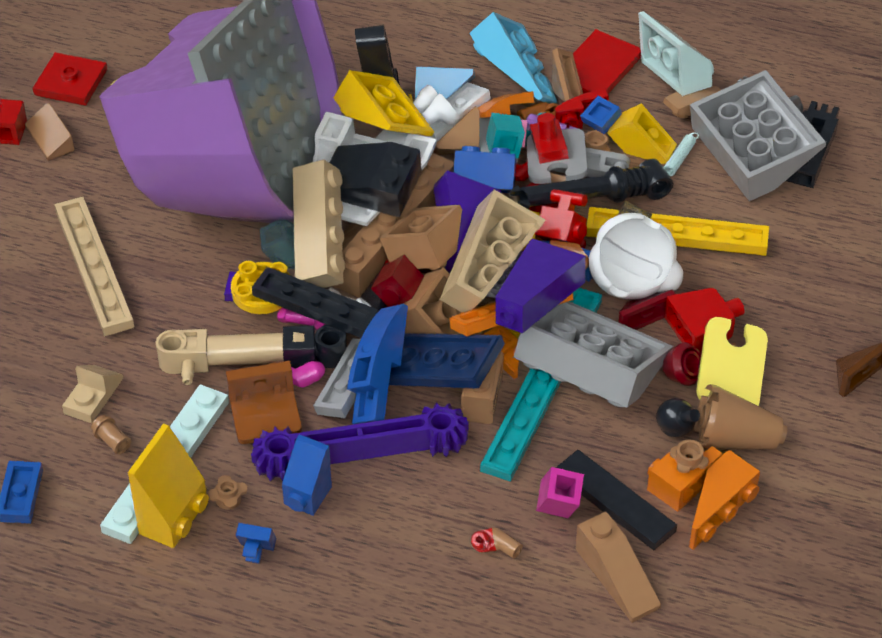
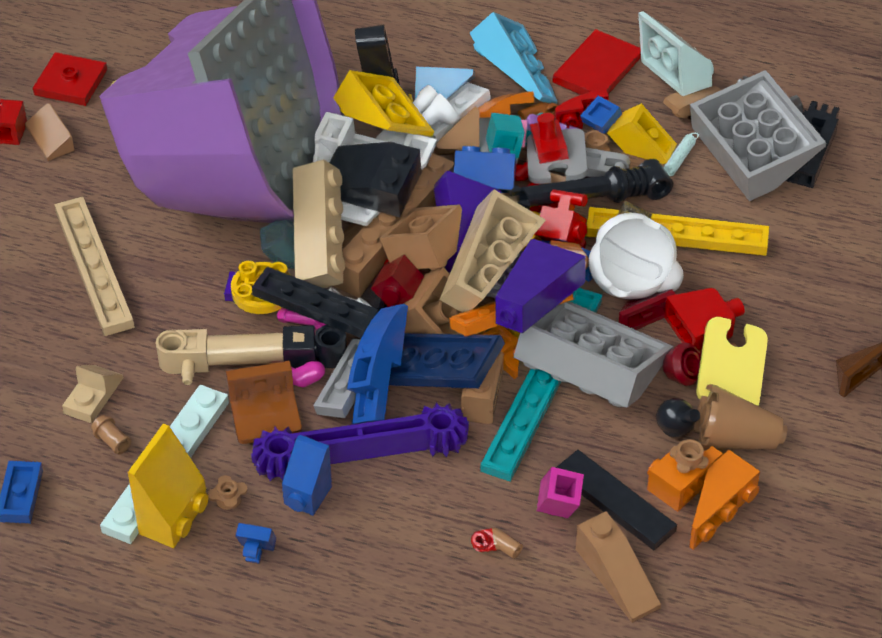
(565, 75): medium nougat slope -> none

